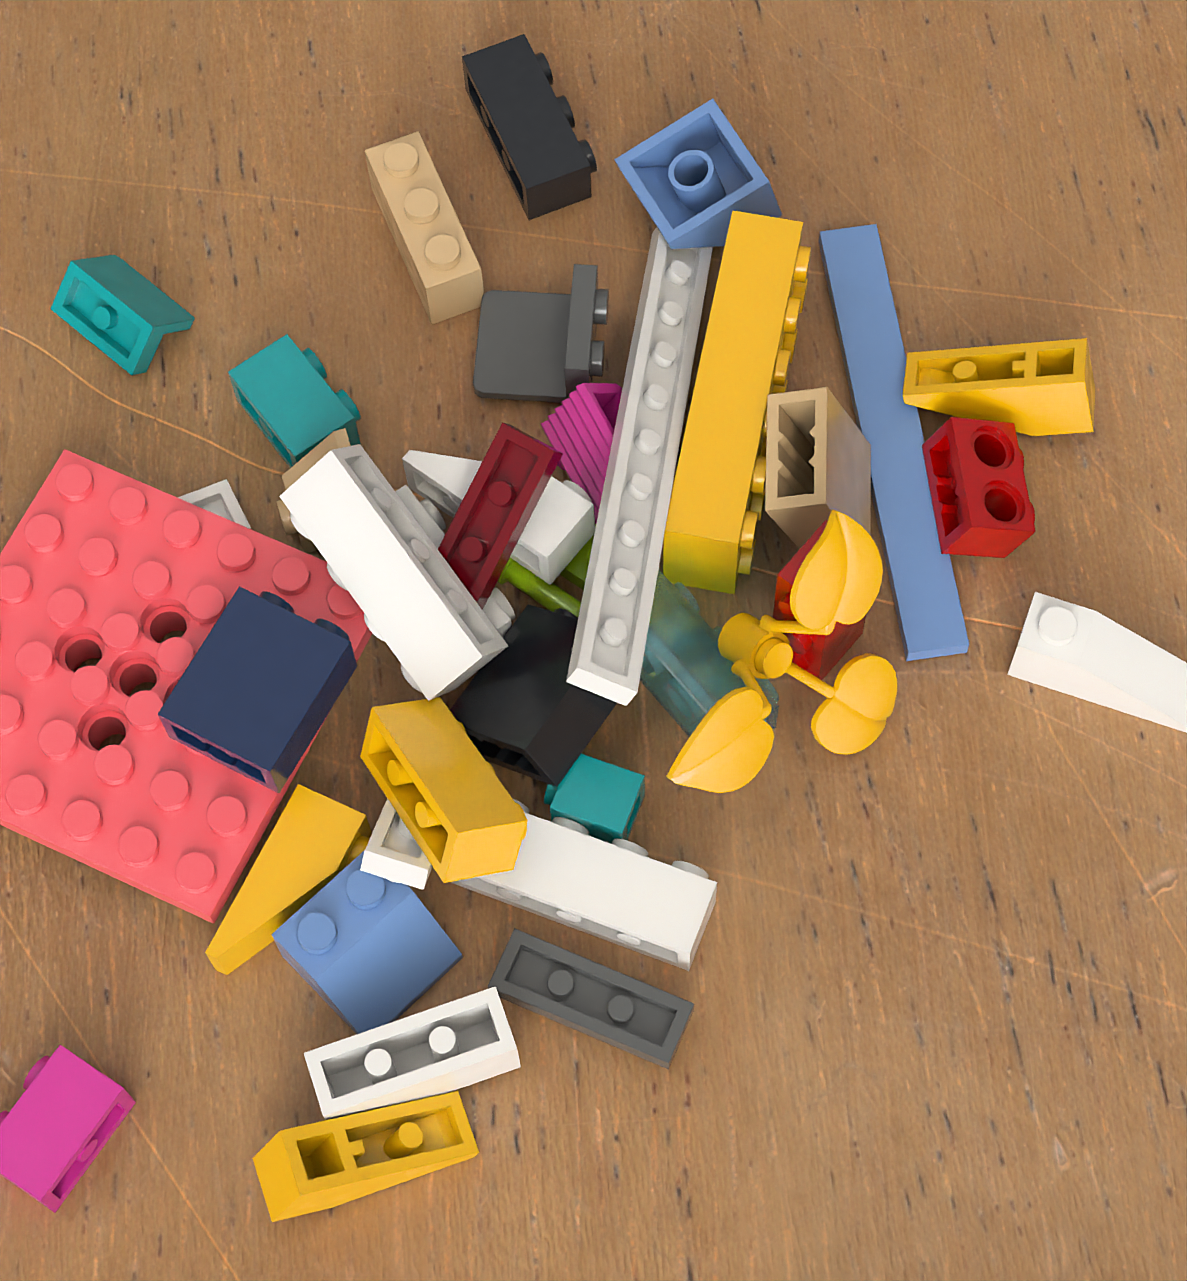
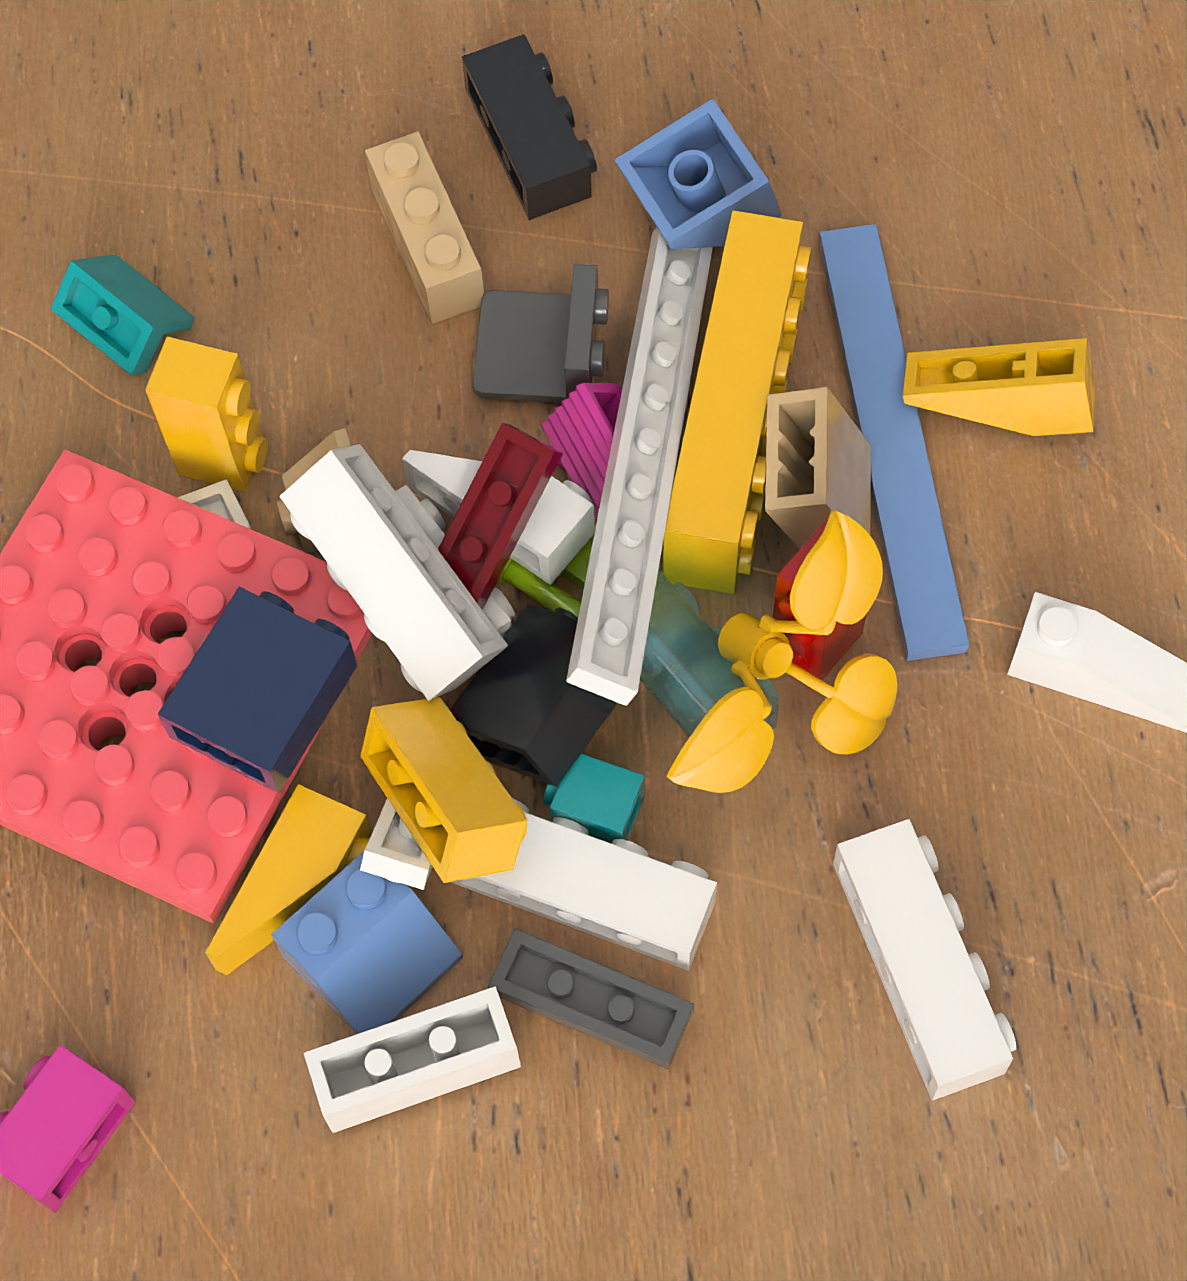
(207, 413): none -> yellow brick
(291, 400): teal brick -> none
(361, 1154): yellow slope -> none
(923, 959): none -> white brick
(978, 488): red brick -> none

